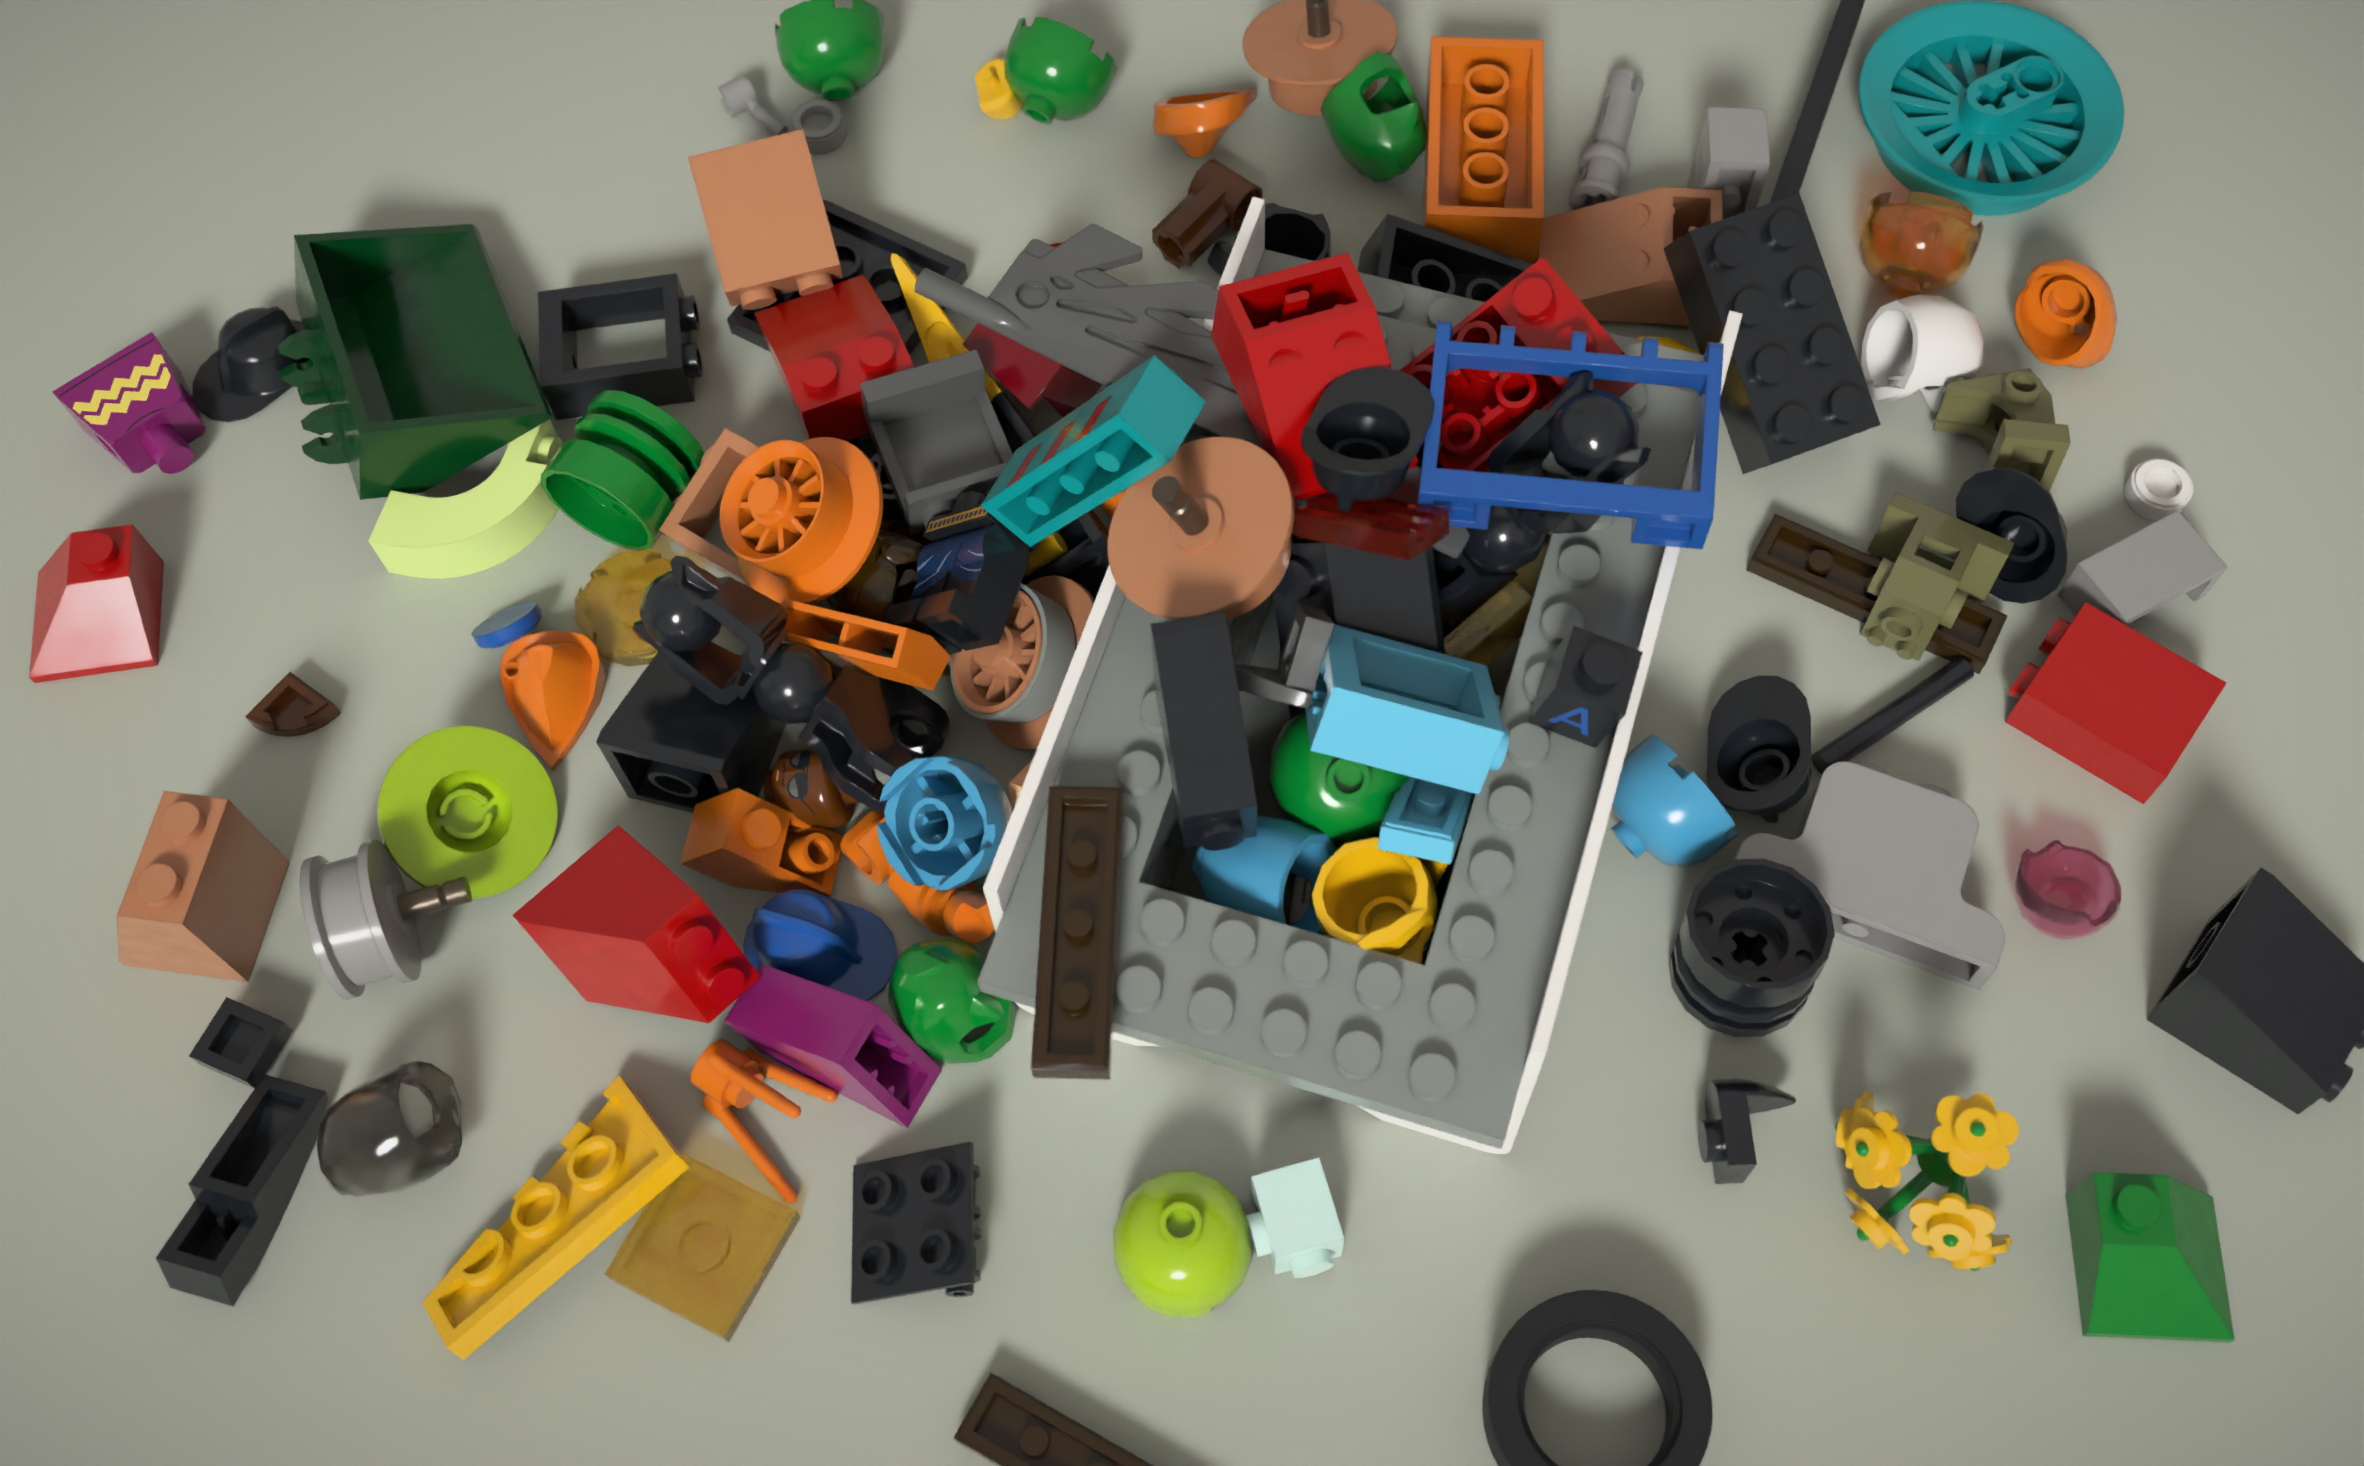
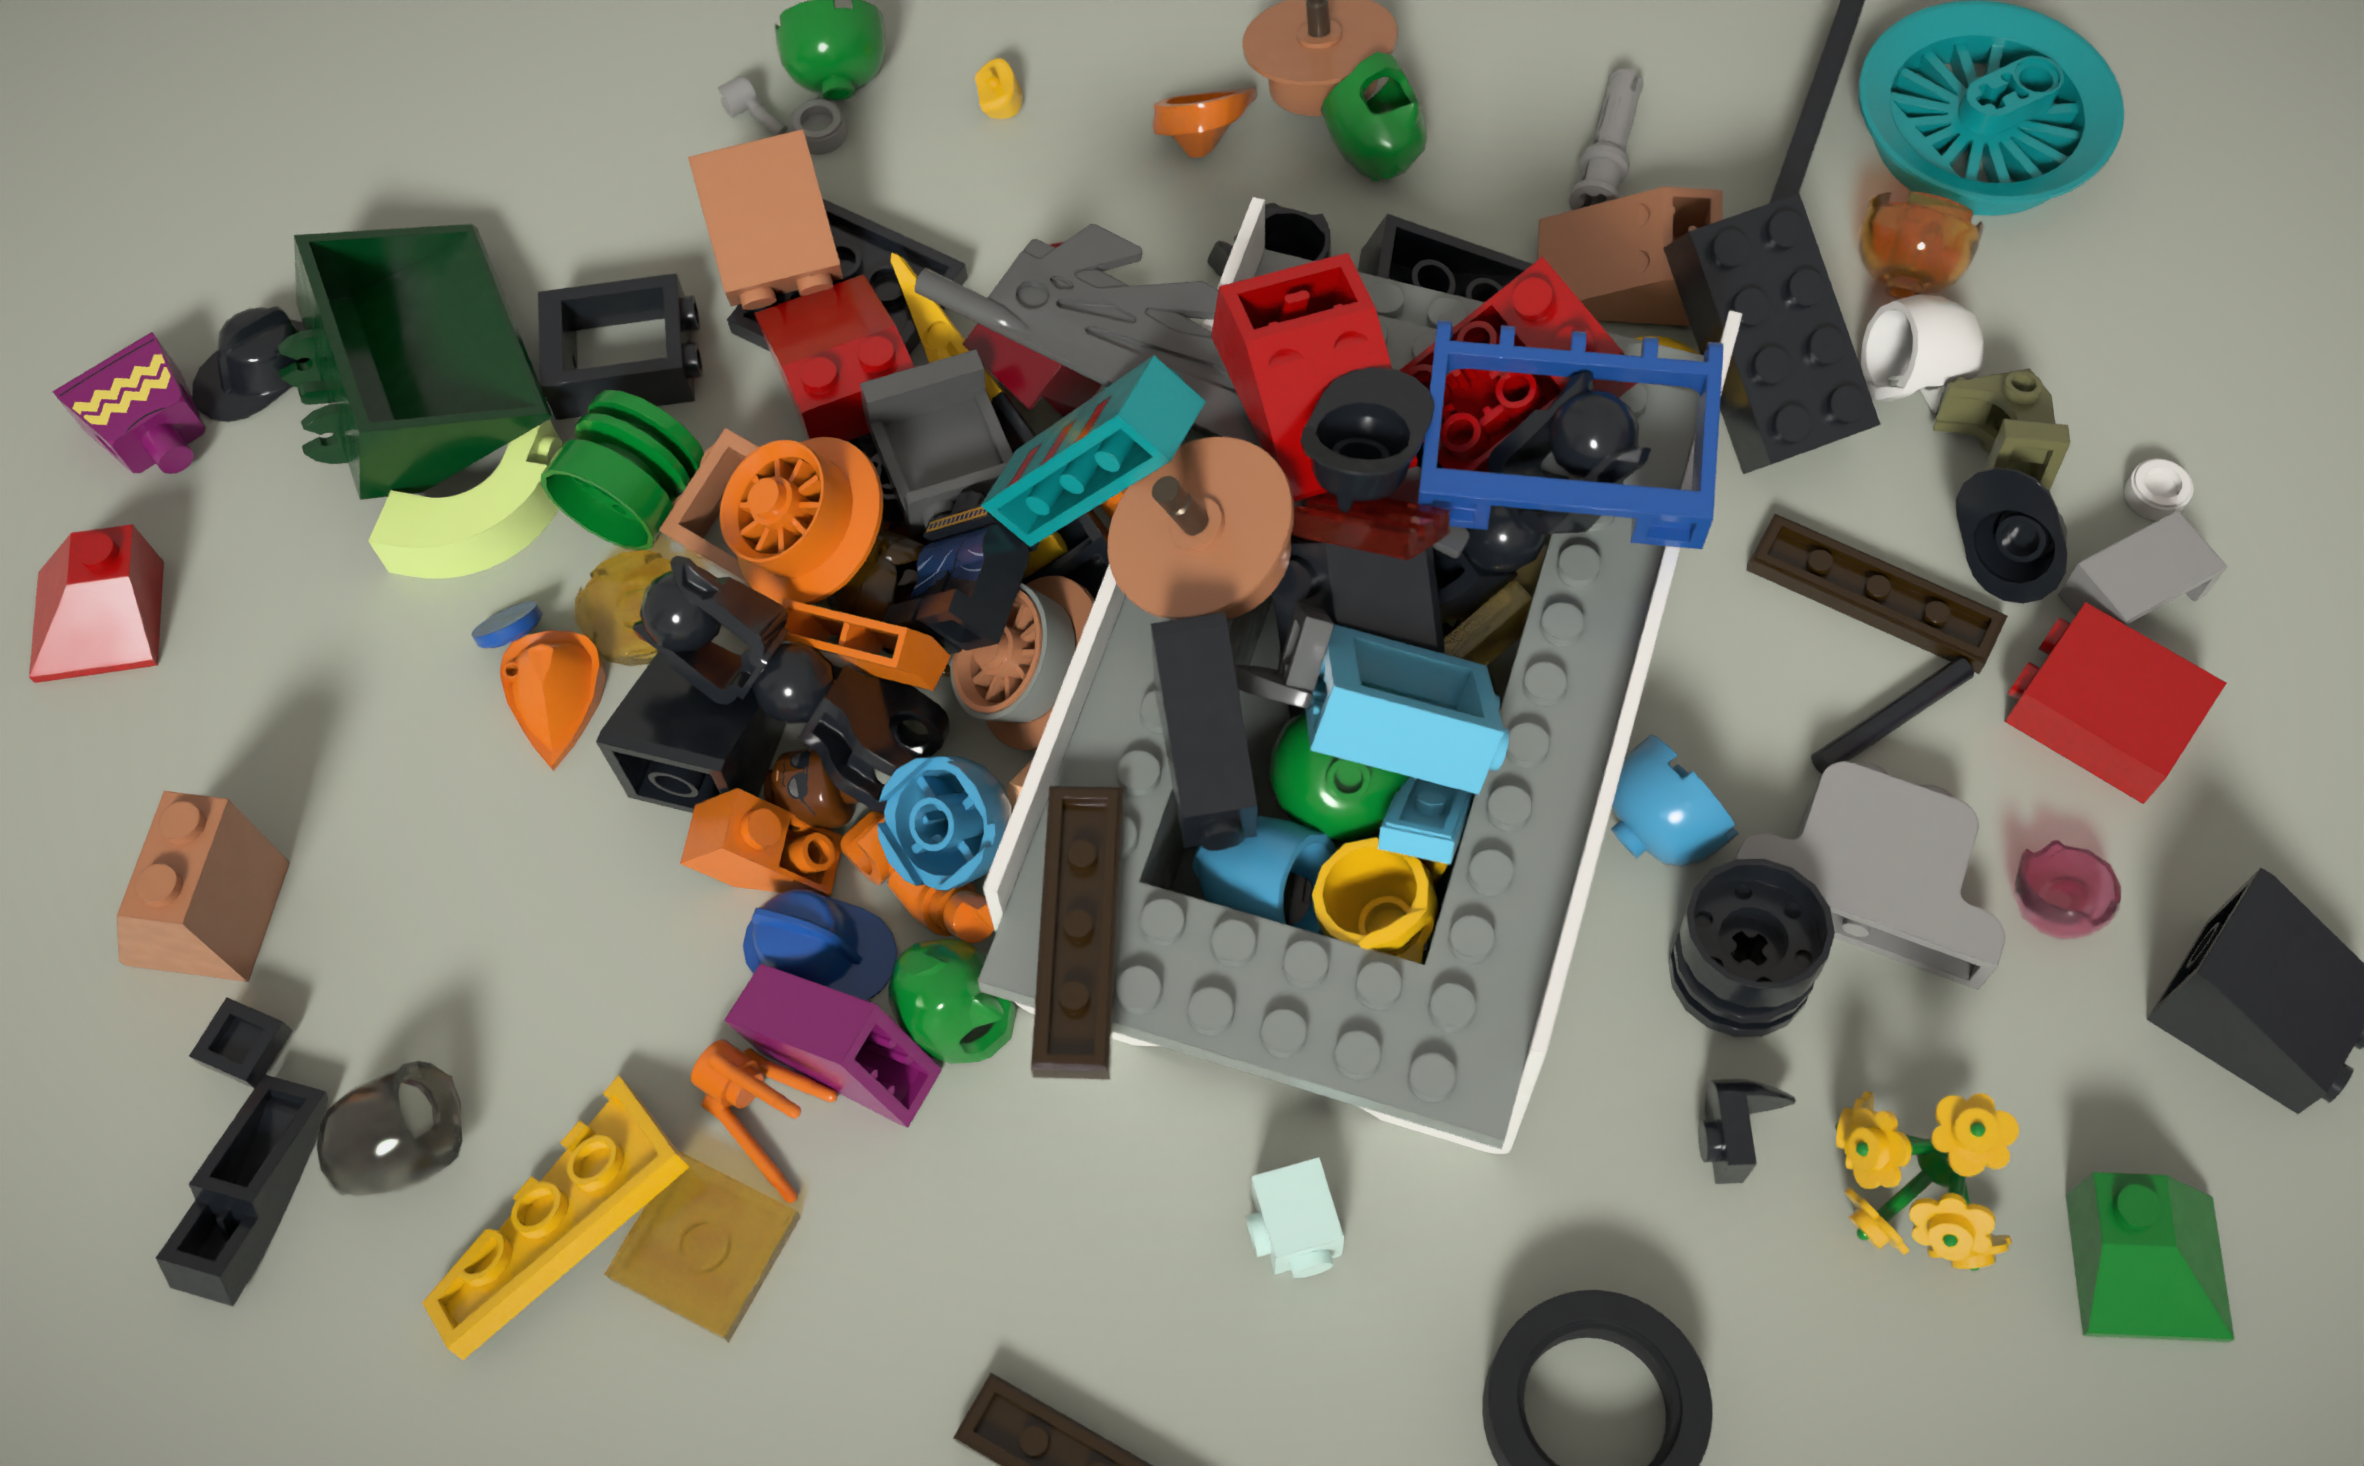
(292, 709): reddish brown tile -> none
(366, 918): light grey wheel -> none
(467, 808): lime hat -> none
(636, 935): red slope -> none
(915, 1225): black hinge -> none
(1055, 71): green cylinder -> none
(1182, 1243): lime cylinder -> none
(1213, 204): reddish brown piece -> none
(1486, 142): orange brick -> none
(1585, 687): black brick -> none
(1733, 157): light grey panel -> none
(1760, 747): black piece -> none
(1922, 588): olive tile -> none
(2066, 314): orange hair -> none

